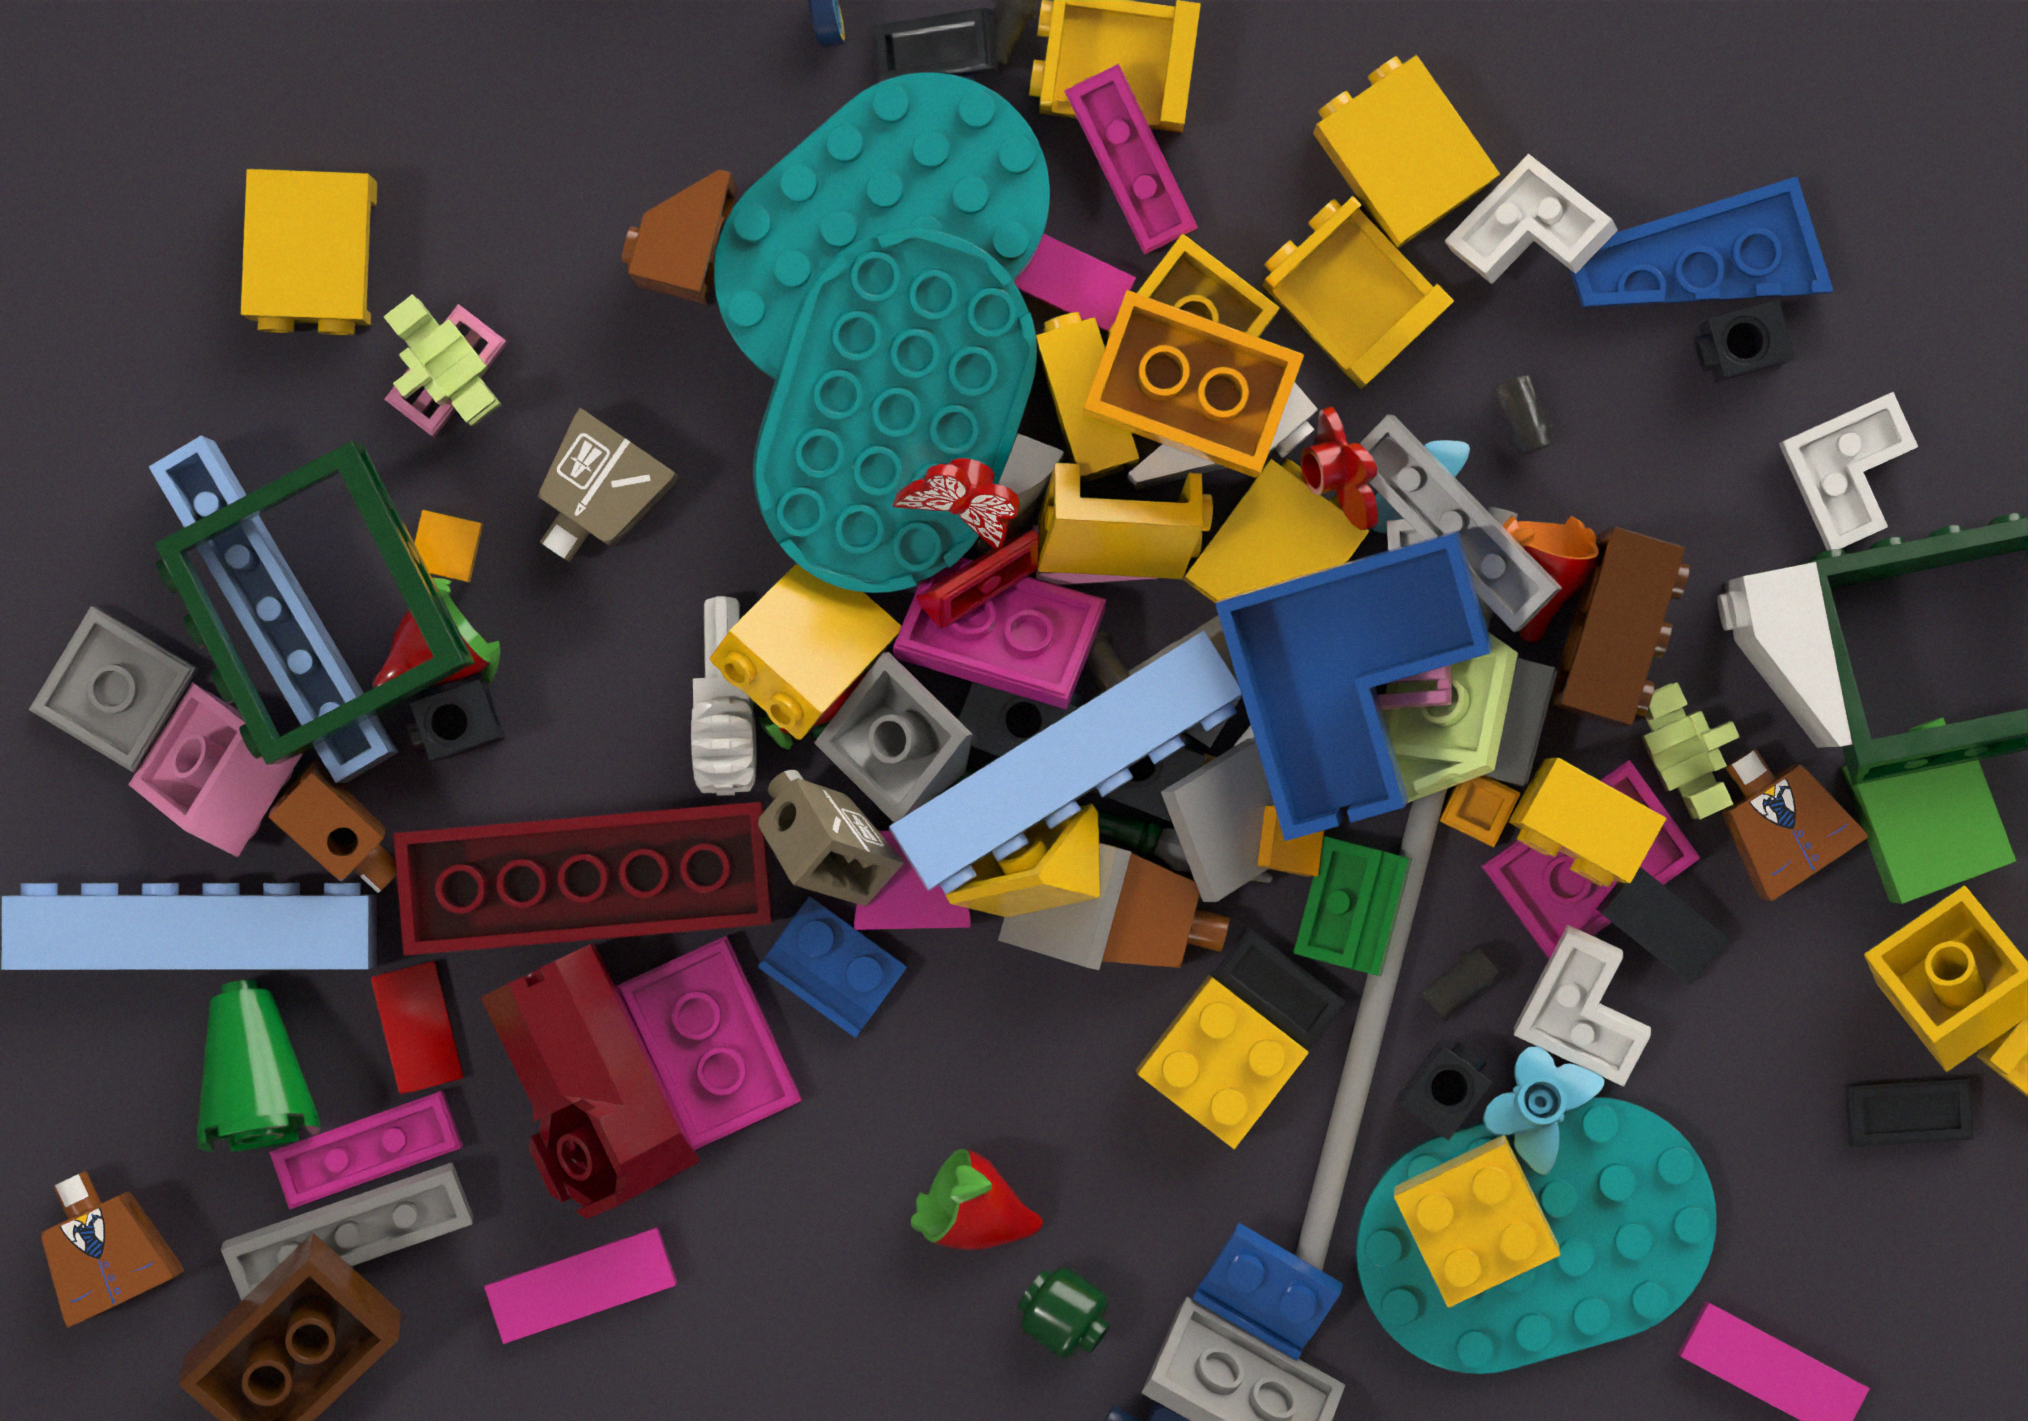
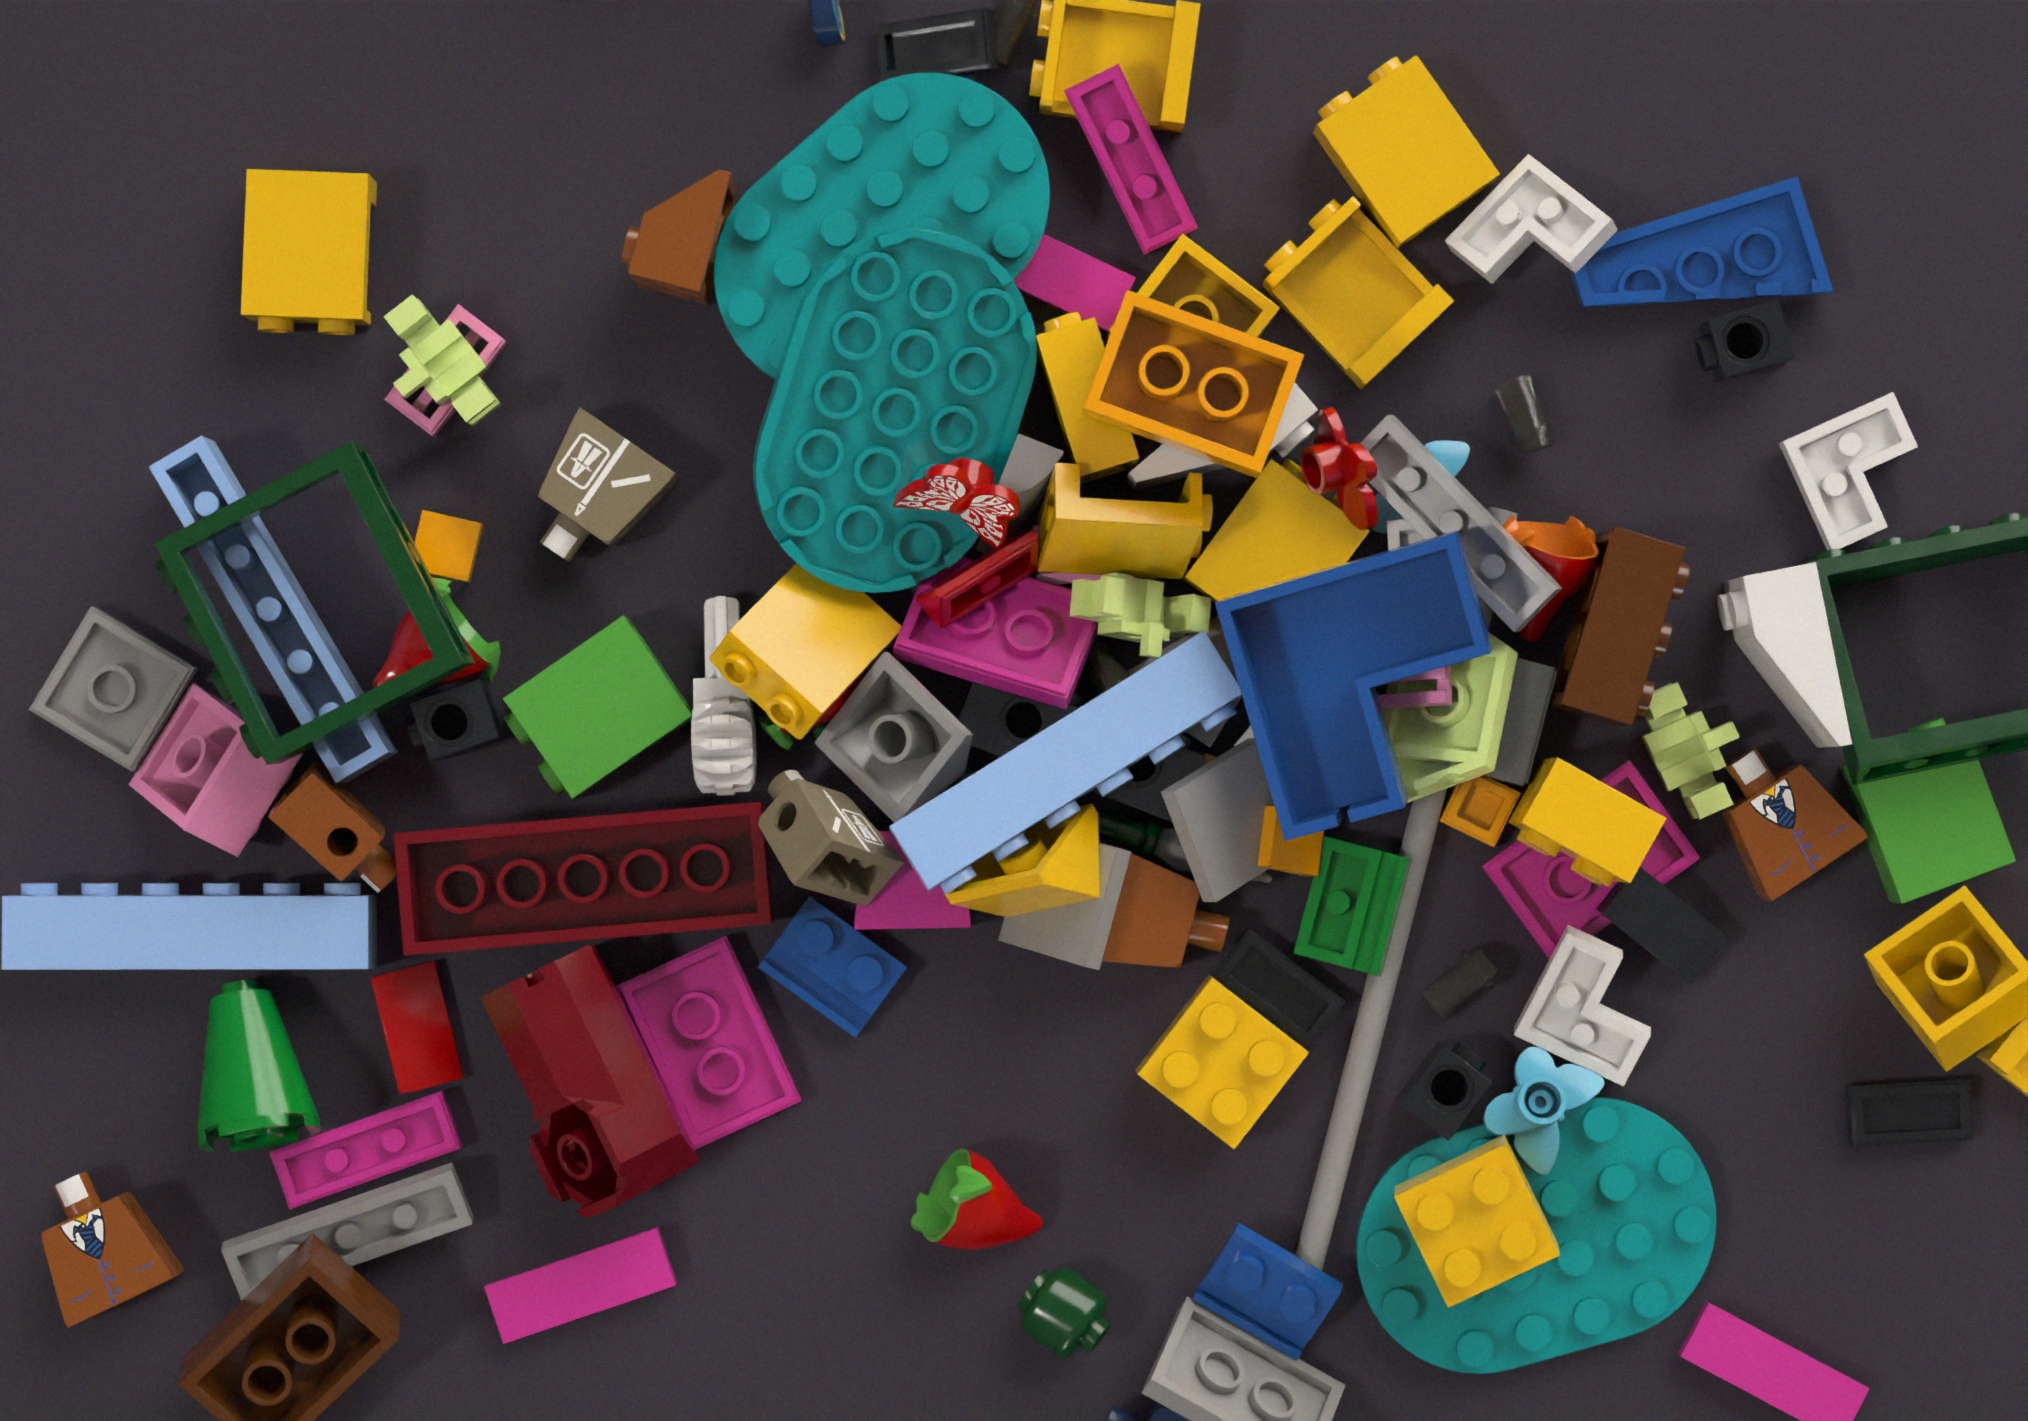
(597, 709): none -> bright green brick
(1138, 611): none -> yellowish green piece

